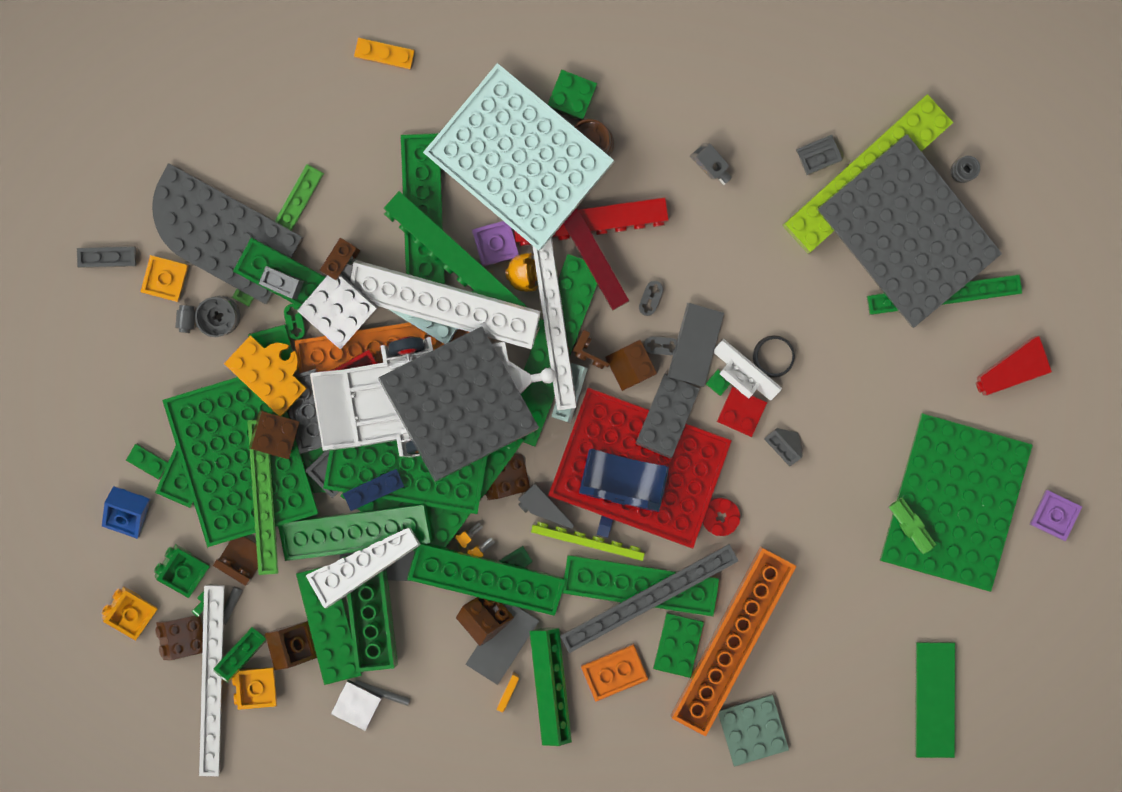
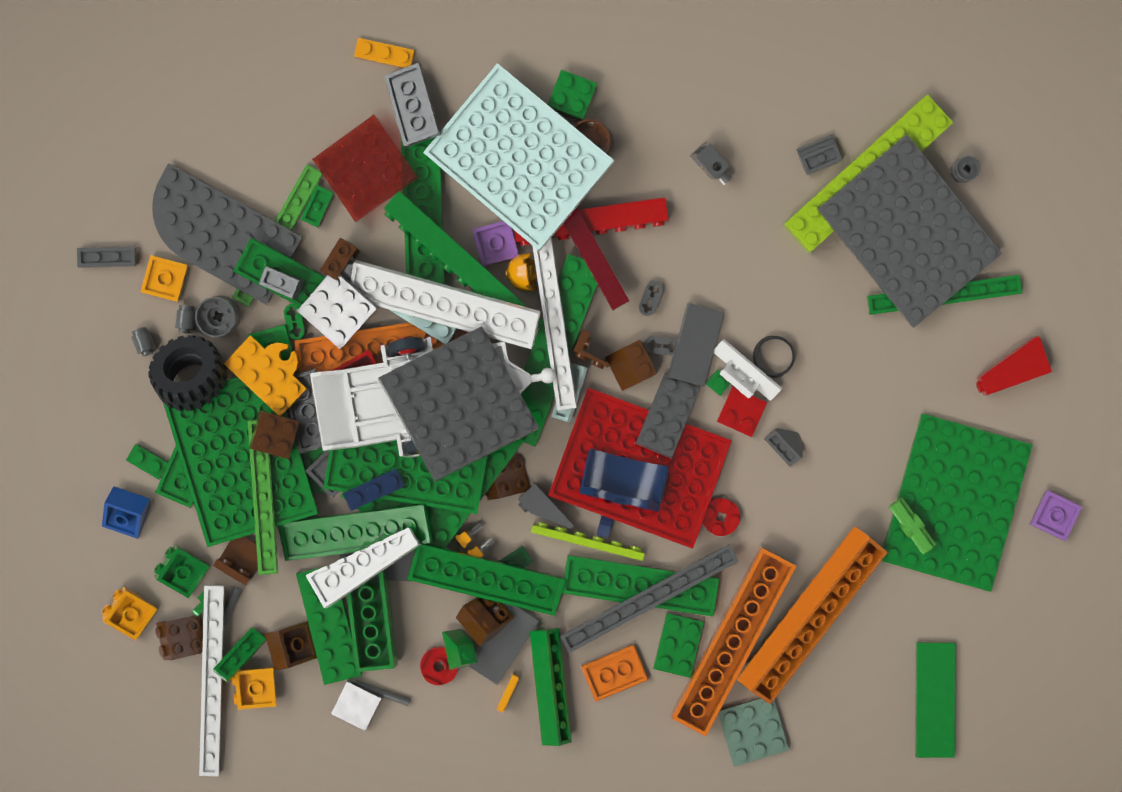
(143, 341): none -> dark grey brick
(175, 357): none -> black tyre
(317, 206): none -> green plate
(365, 168): none -> clear red plate
(412, 105): none -> plate
(429, 670): none -> red plate
(459, 649): none -> green slope
(812, 615): none -> orange brick

